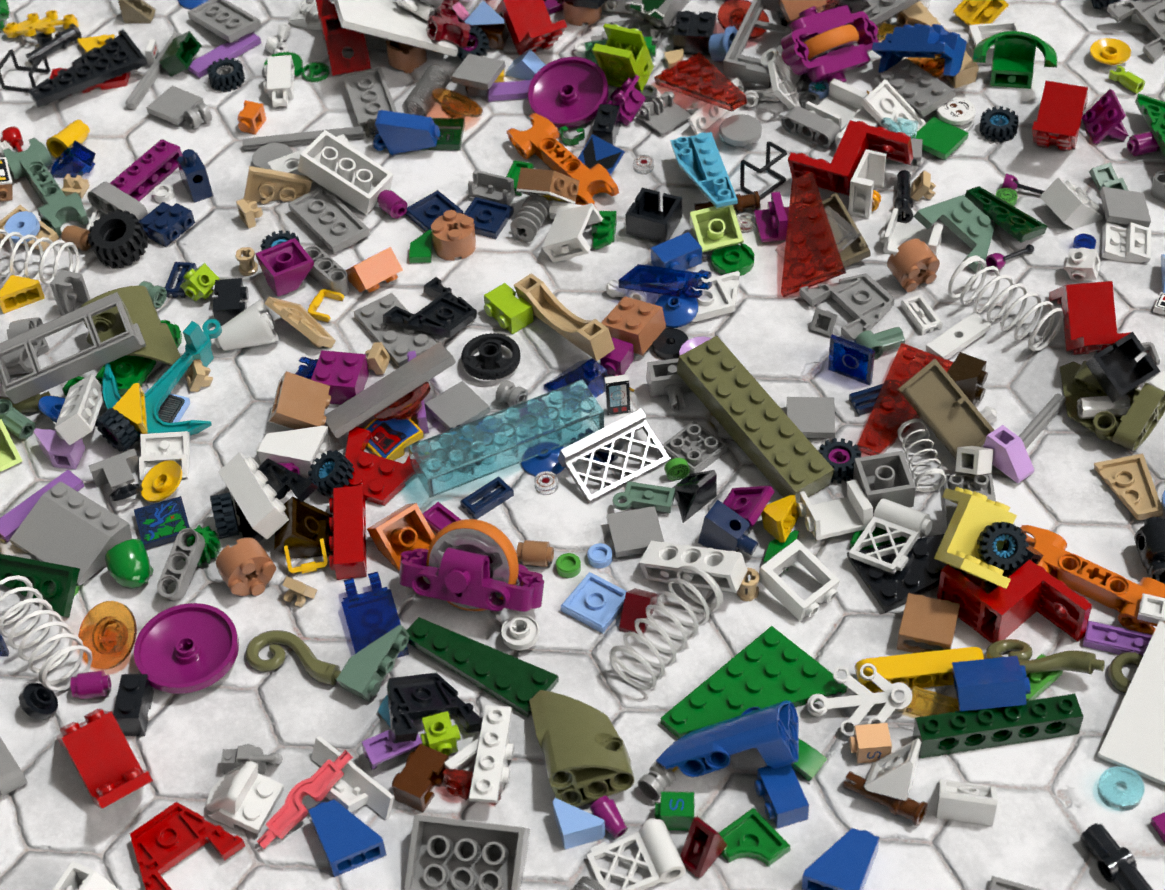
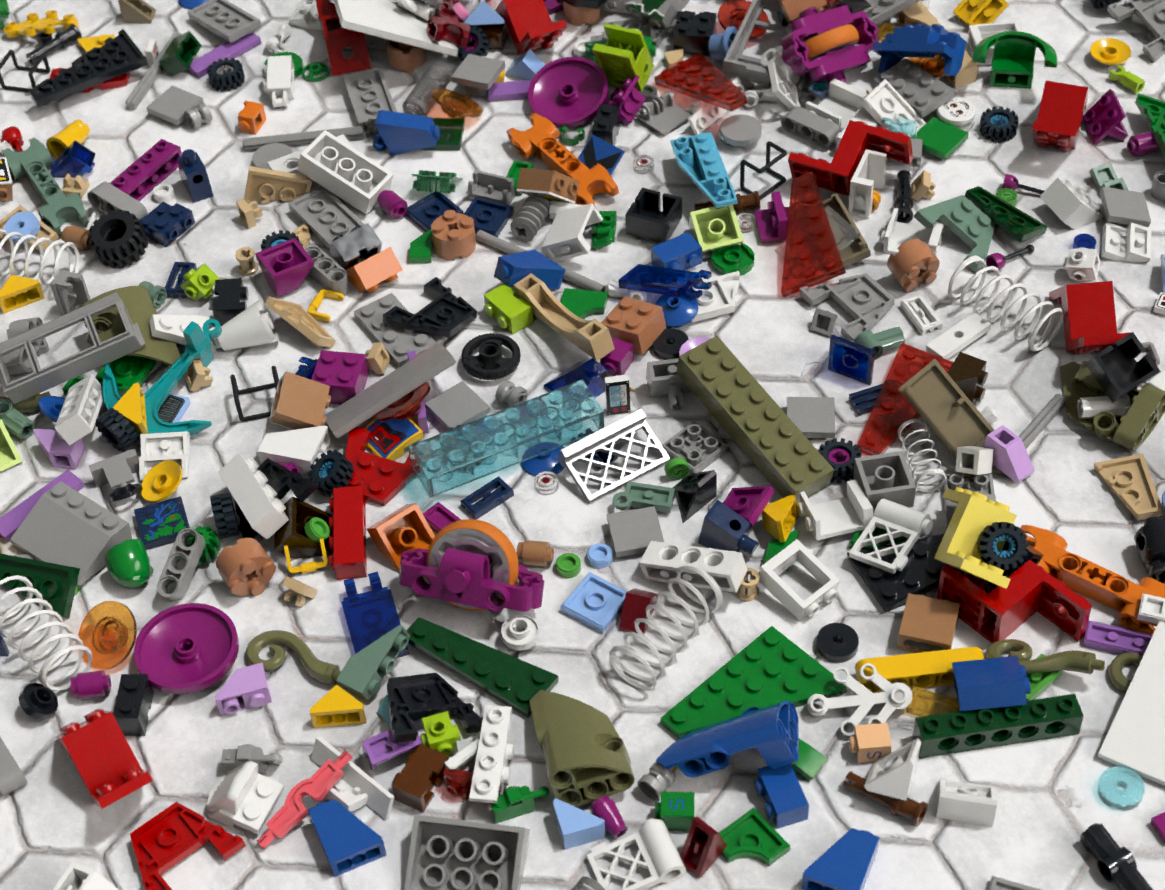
(172, 327): none -> white wing
(236, 392): none -> black piece
(244, 690): none -> lavender slope
(303, 234): none -> tan tile
(317, 529): none -> bright green tile
(337, 709): none -> yellow slope
(357, 244): none -> brick
(444, 181): none -> clear green hinge
(509, 248): none -> light grey piece
(516, 802): none -> green piece
(517, 266): none -> blue slope
(584, 302): none -> green tile
(837, 652): none -> black piece

